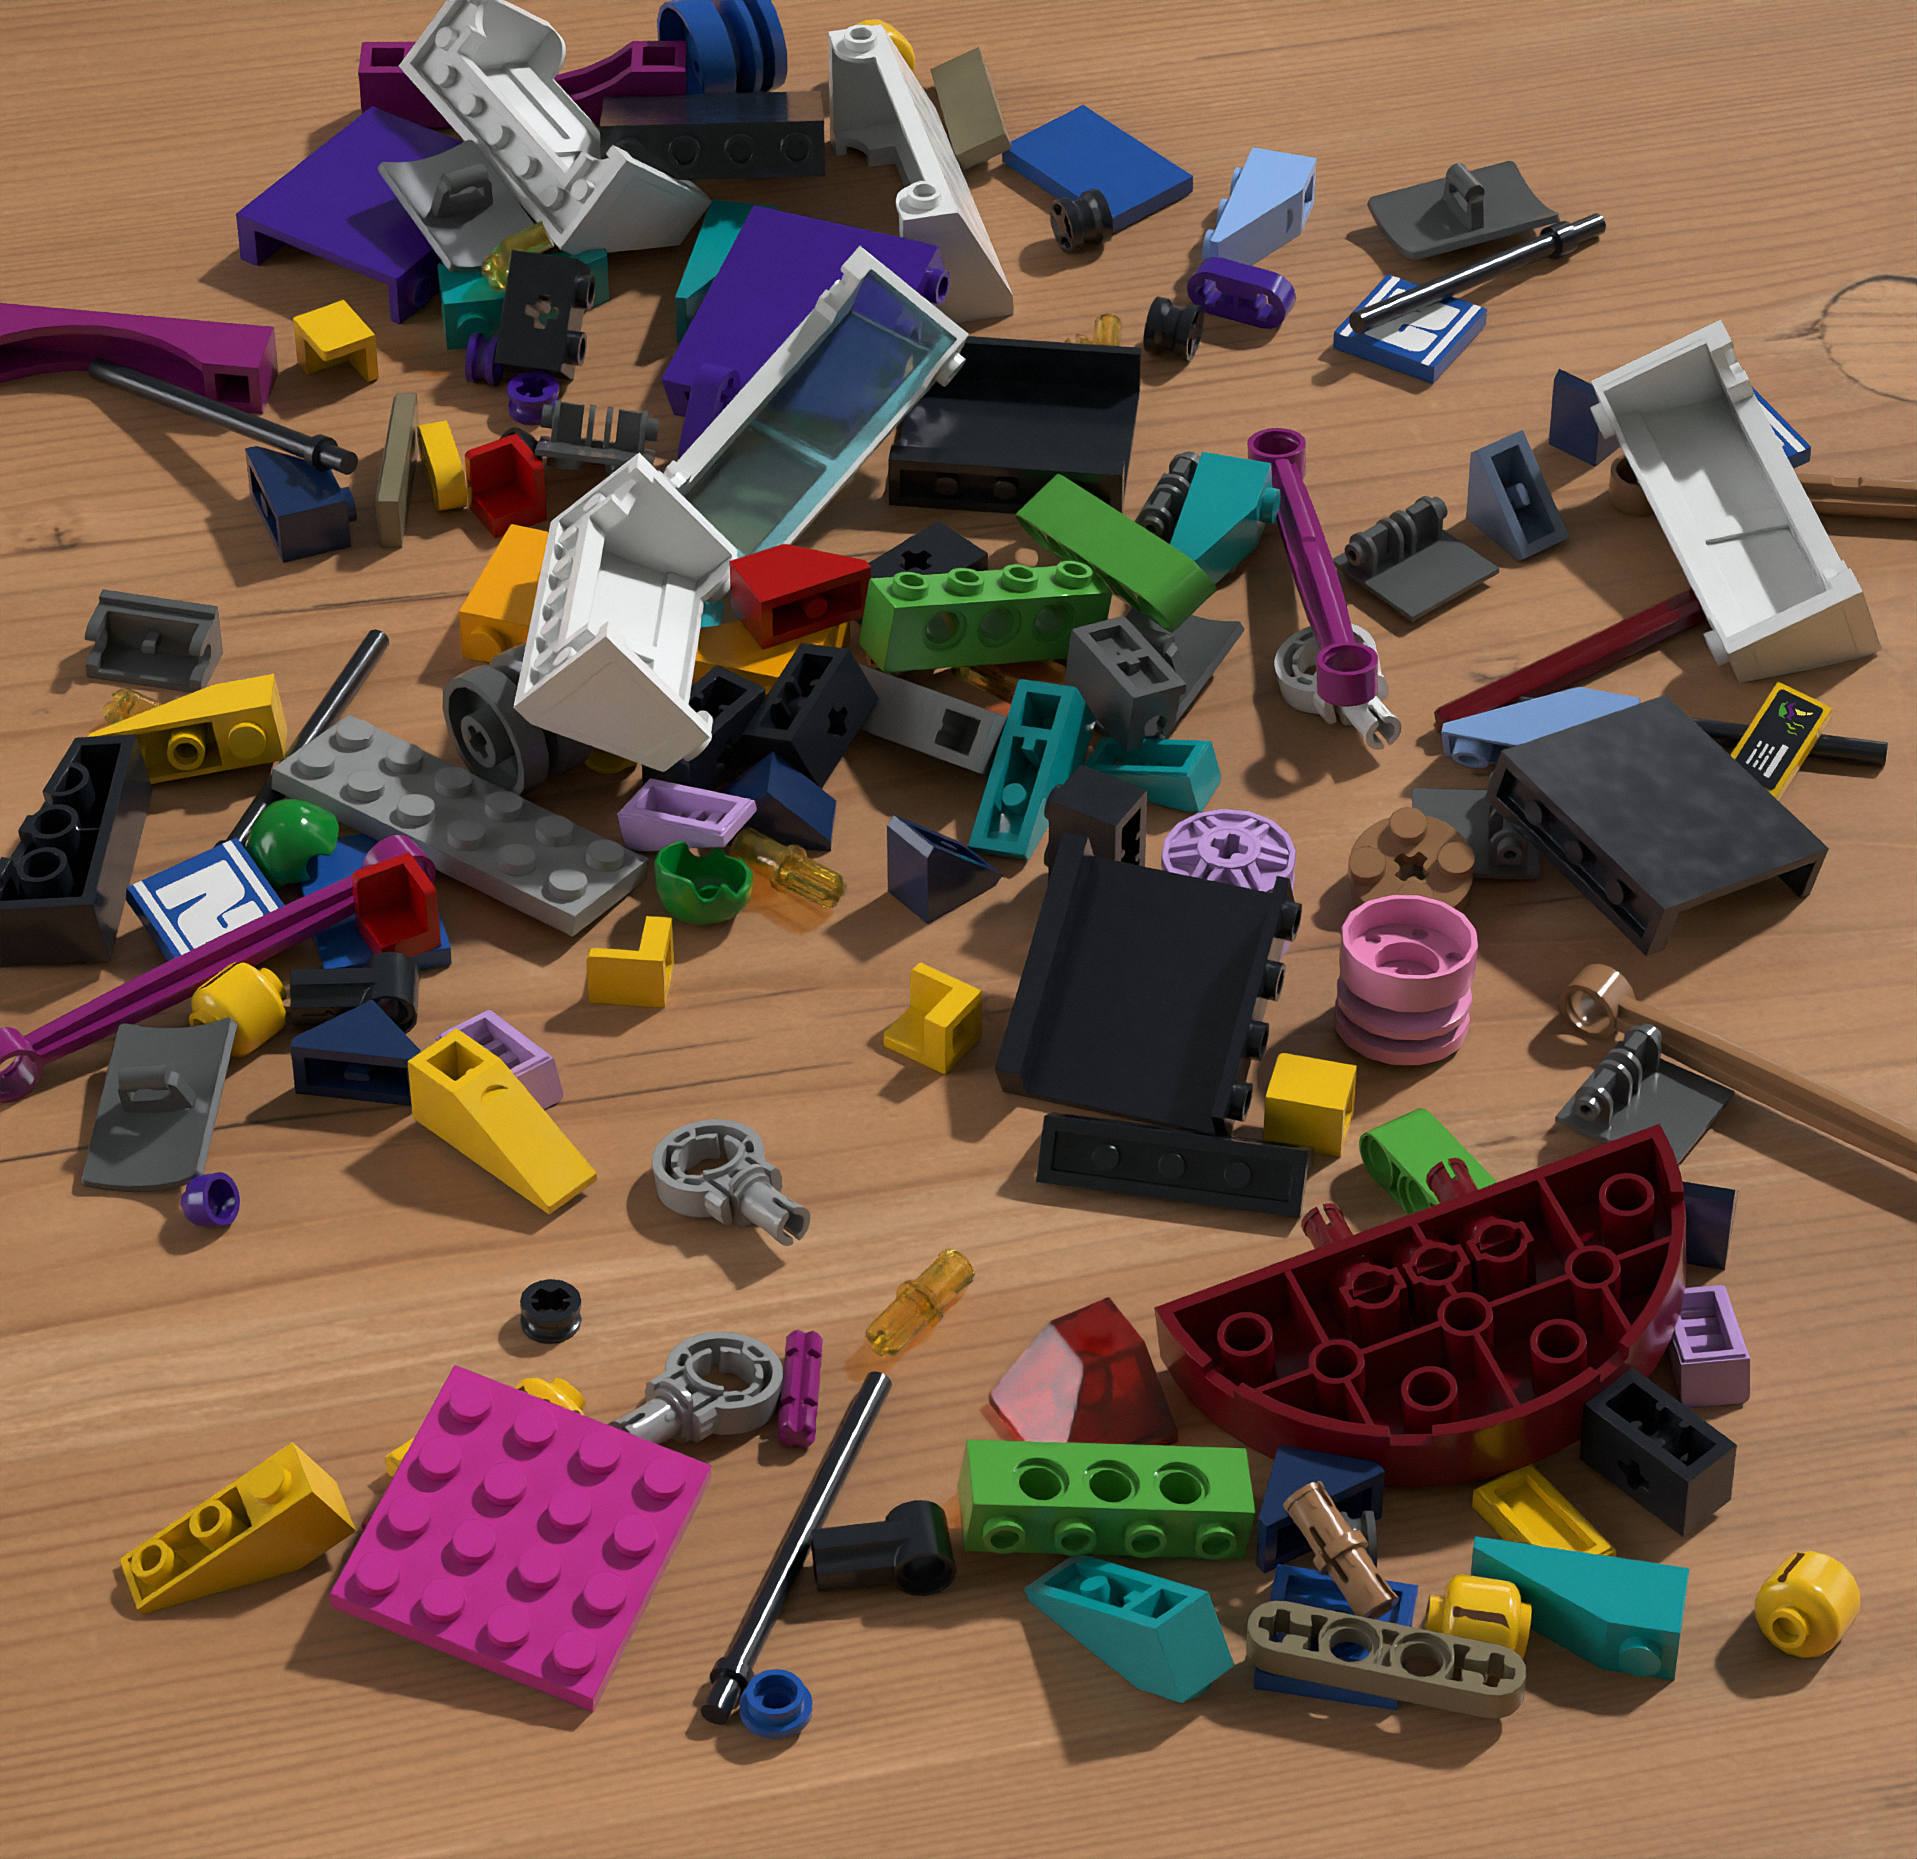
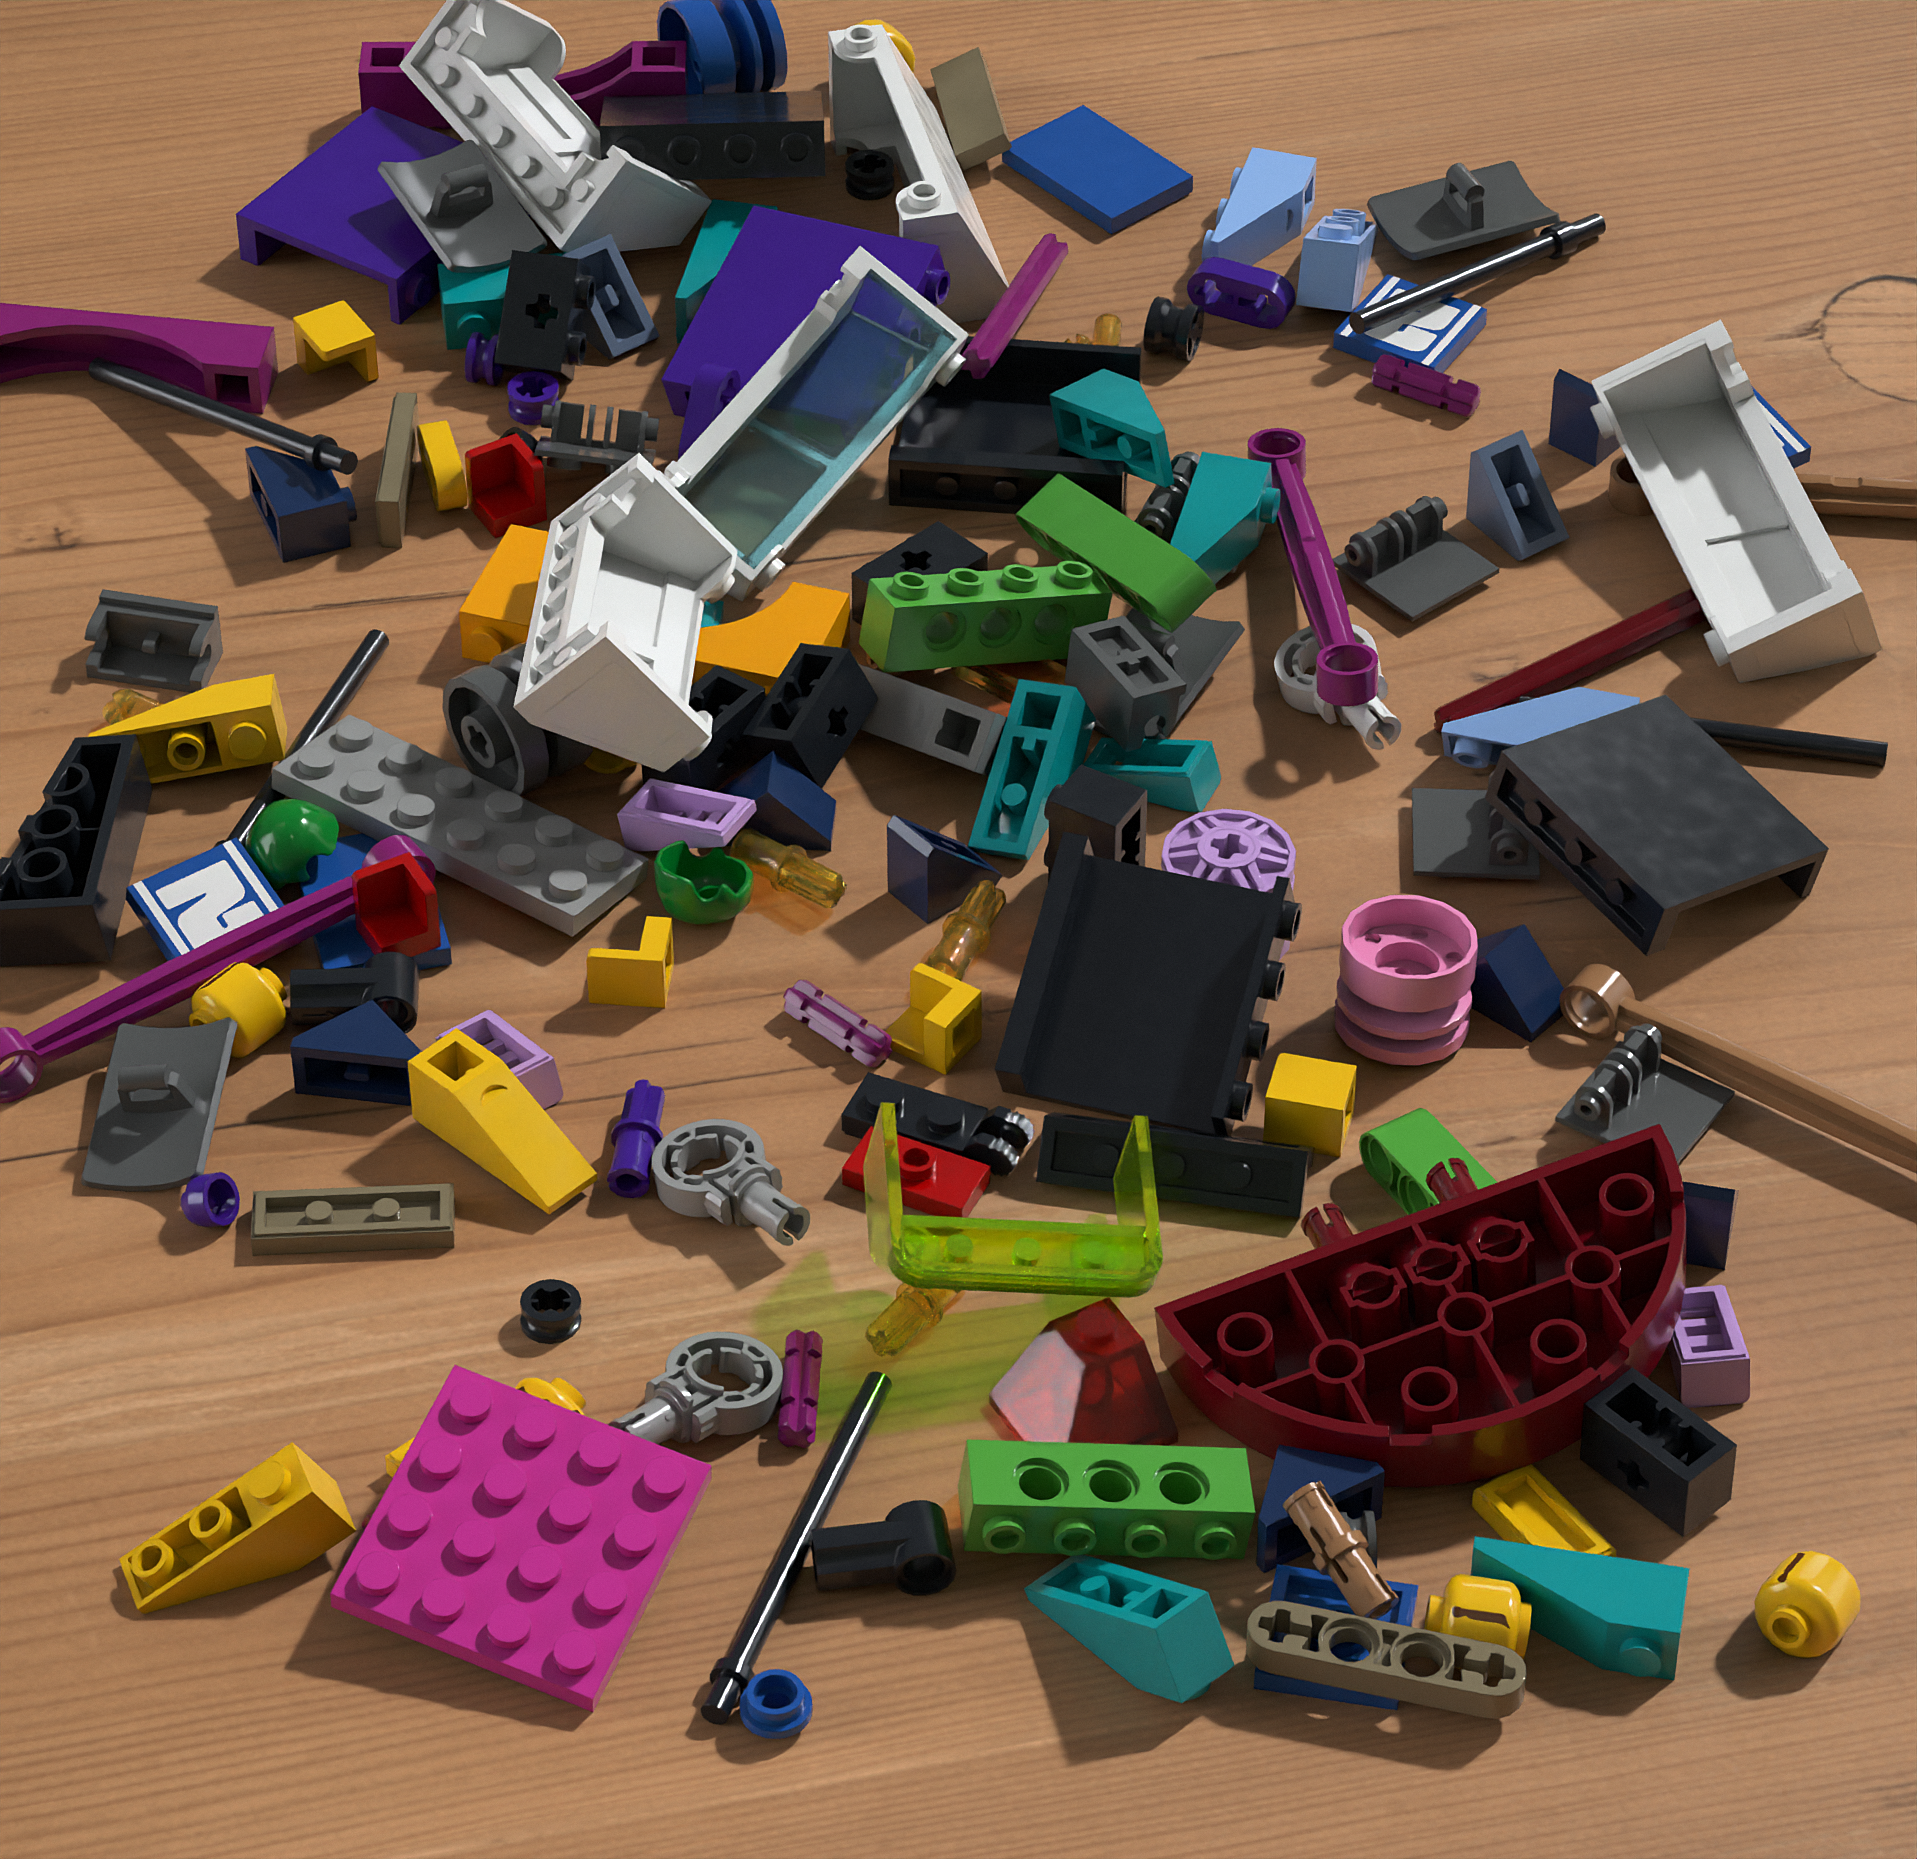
(353, 1219): none -> dark tan tile
(497, 263): clear yellow arm -> none
(618, 312): none -> sand blue slope
(636, 1140): none -> dark purple axle
(796, 592): red slope -> none
(837, 1023): none -> magenta axle
(869, 175): none -> black bush
(929, 1177): none -> red plate
(941, 1122): none -> black hinge
(967, 930): none -> clear yellow axle
(1014, 306): none -> magenta axle
(1016, 1253): none -> clear neon green windscreen
(1081, 220): black wheel -> none
(1113, 420): none -> teal slope
(1336, 260): none -> light blue slope
(1412, 840): medium nougat plate -> none
(1426, 385): none -> magenta axle
(1516, 983): none -> dark blue slope
(1781, 737): tile -> none

